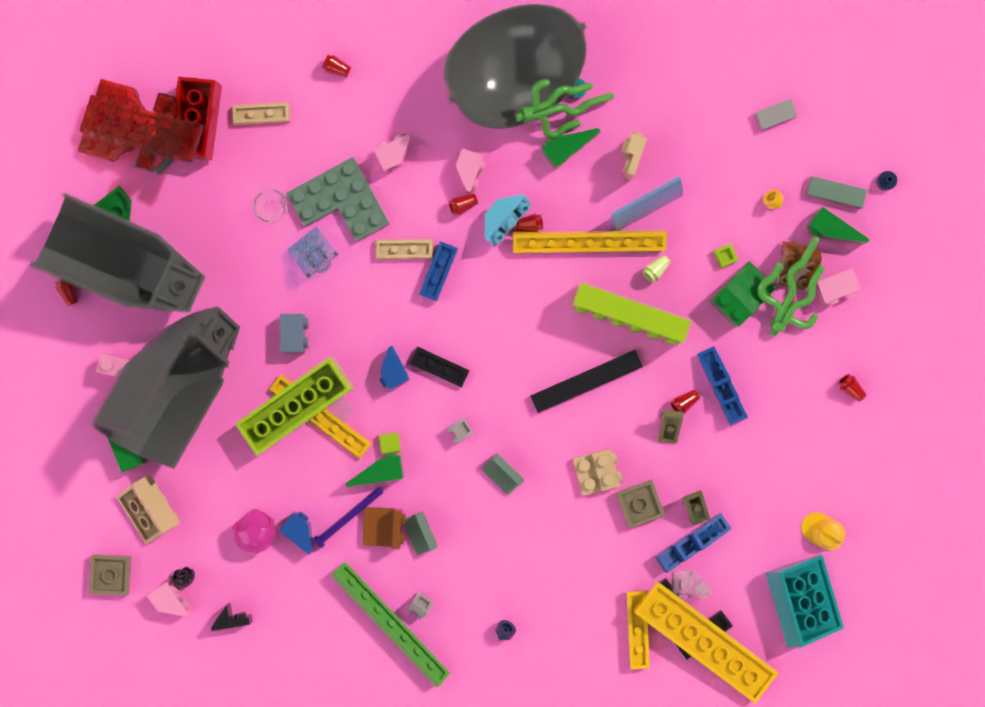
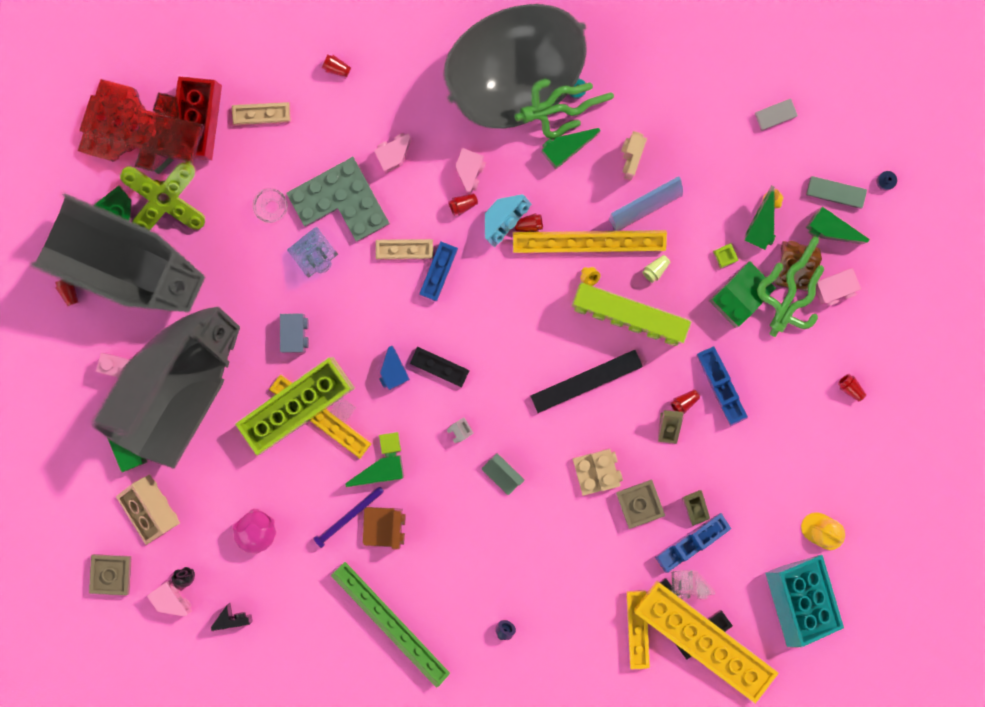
(160, 203): none -> lime piece
(299, 531): blue slope -> none
(420, 533): sand green panel -> none
(420, 605): light grey tile -> none
(590, 276): none -> yellow tile
(762, 226): none -> green slope

